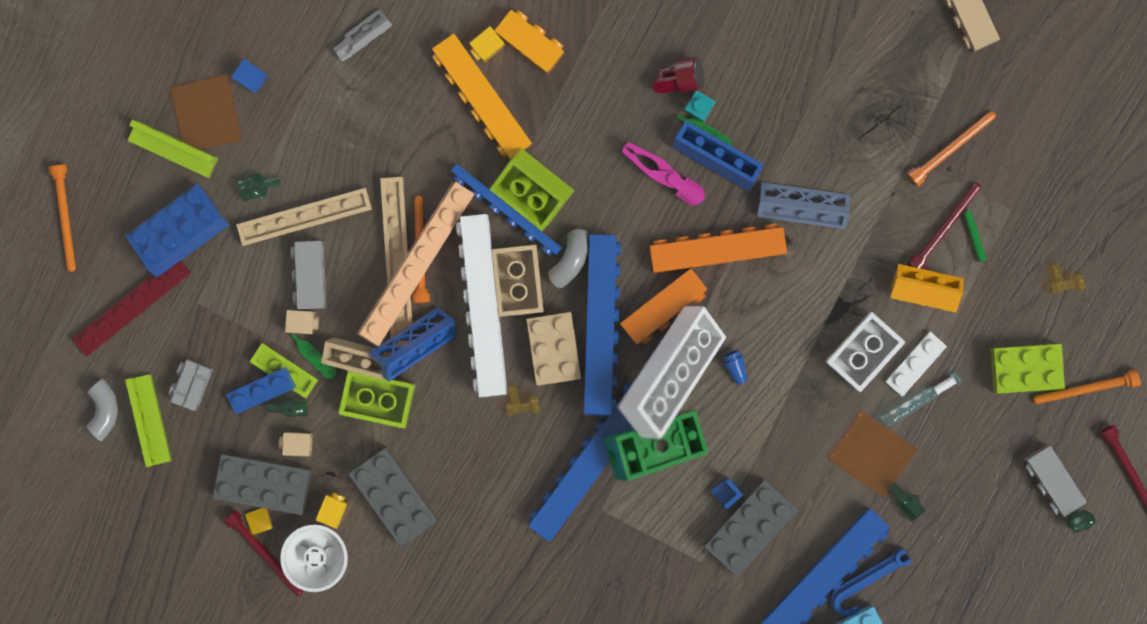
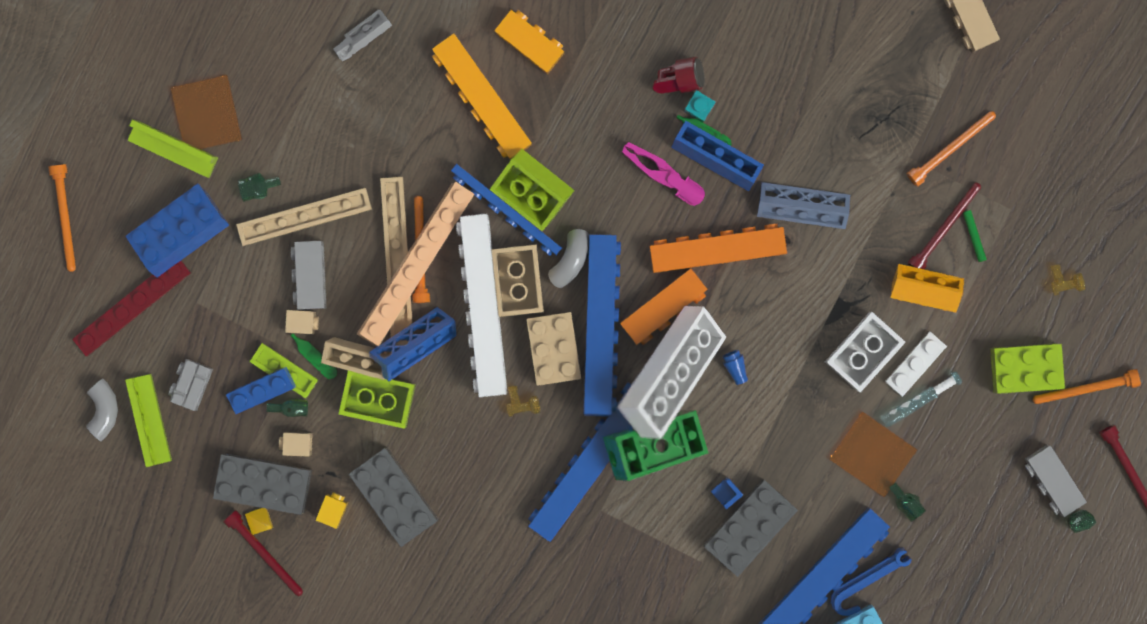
(249, 76): blue panel -> none
(305, 567): white piece -> none
(486, 45): yellow brick -> none

